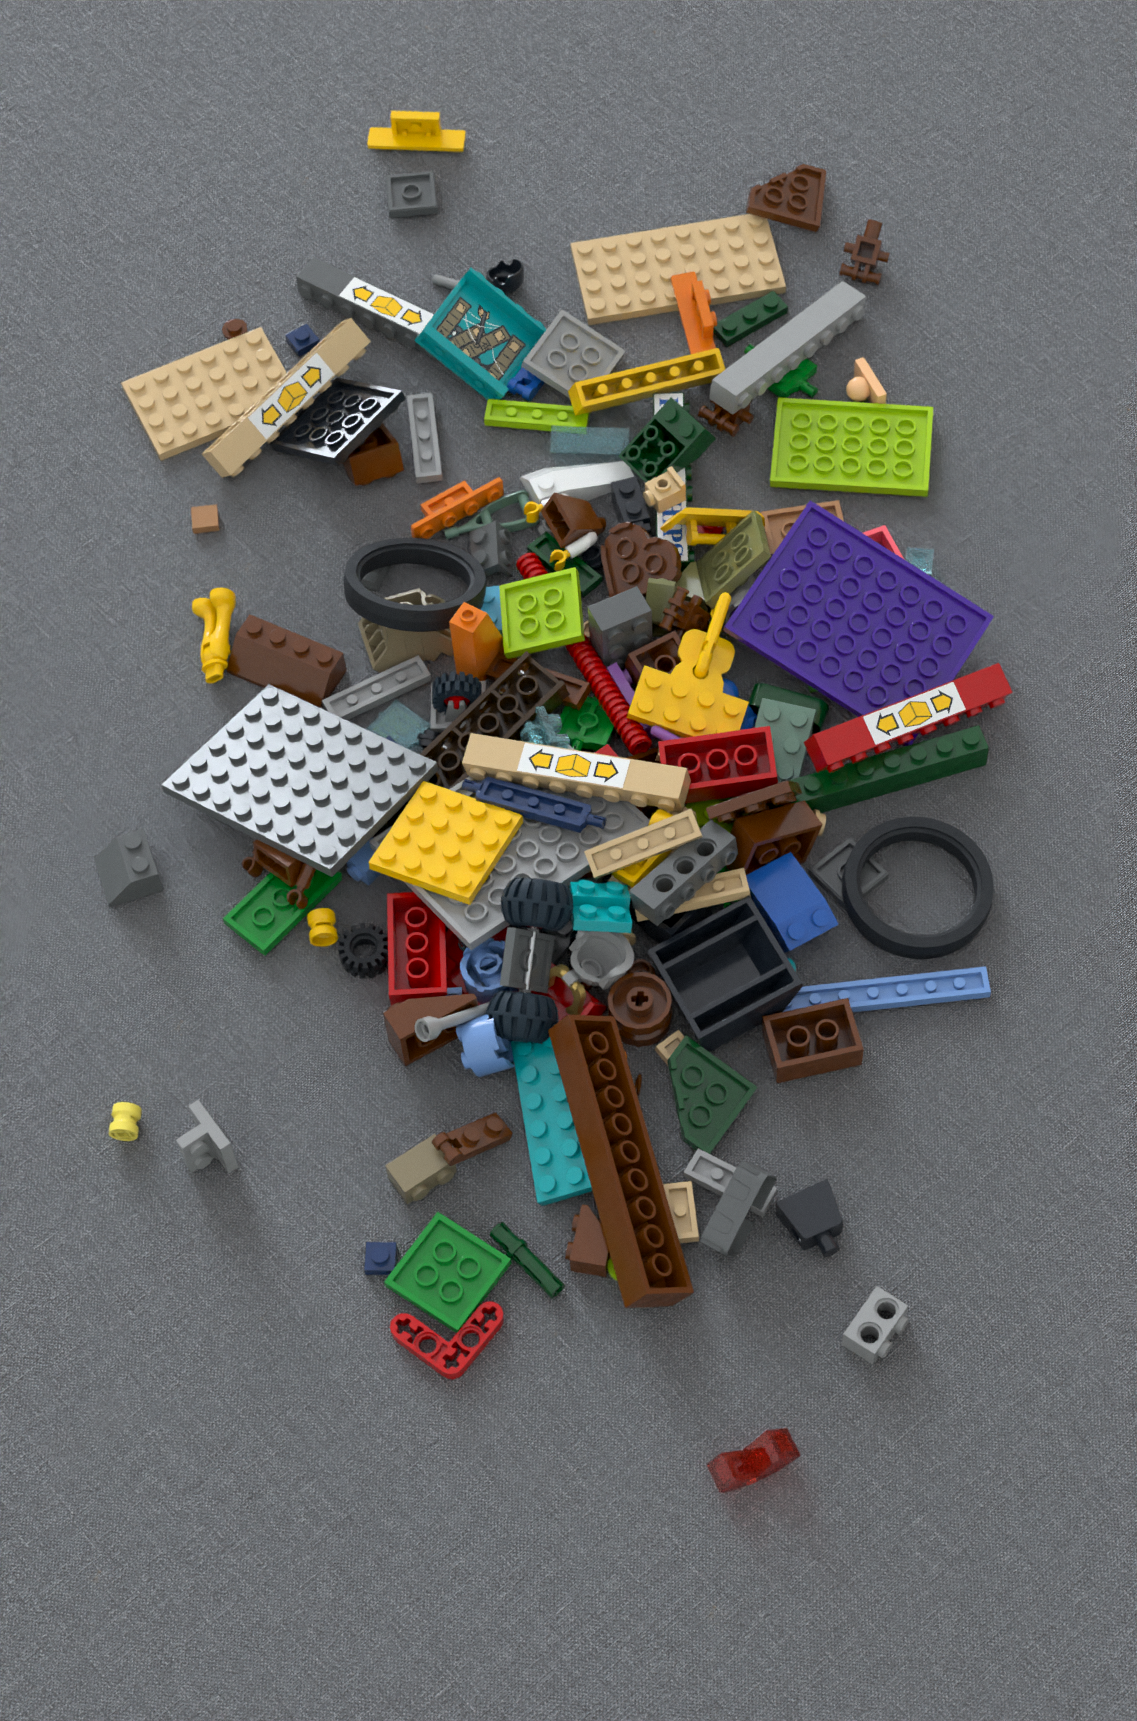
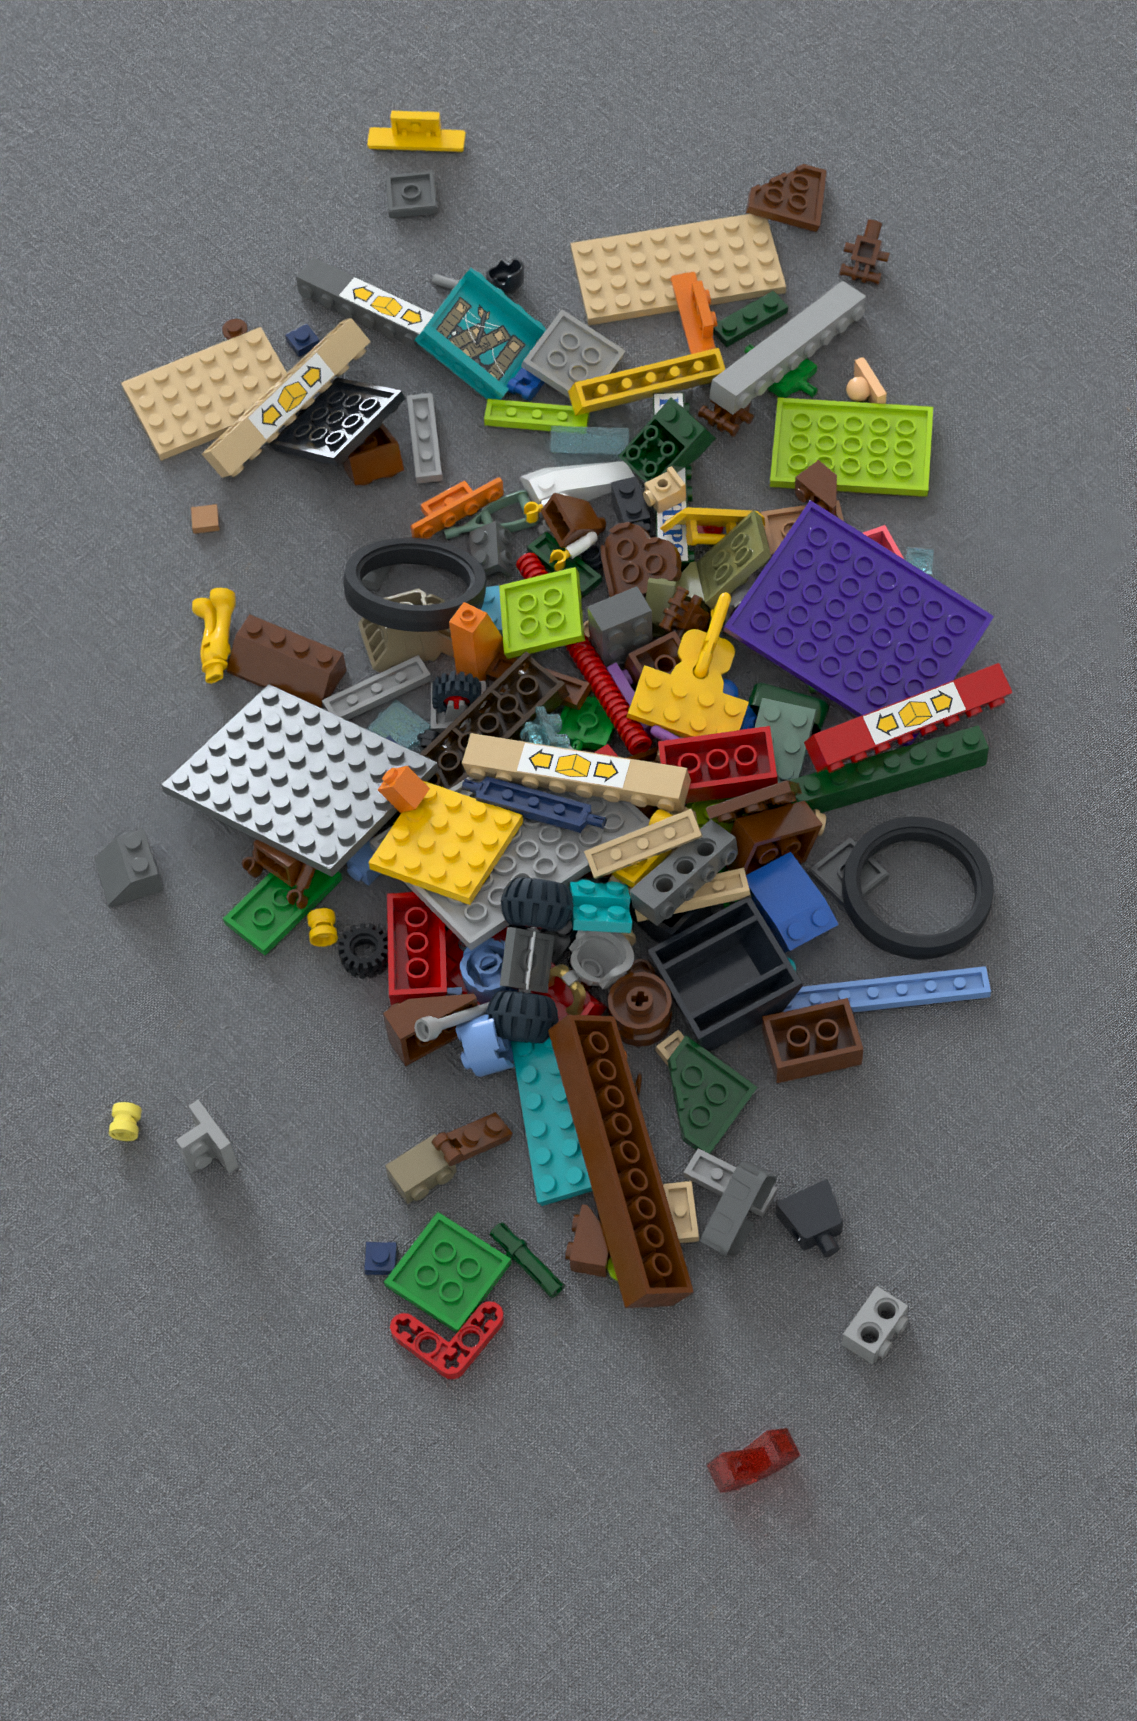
(403, 788): none -> orange brick
(818, 485): none -> reddish brown slope

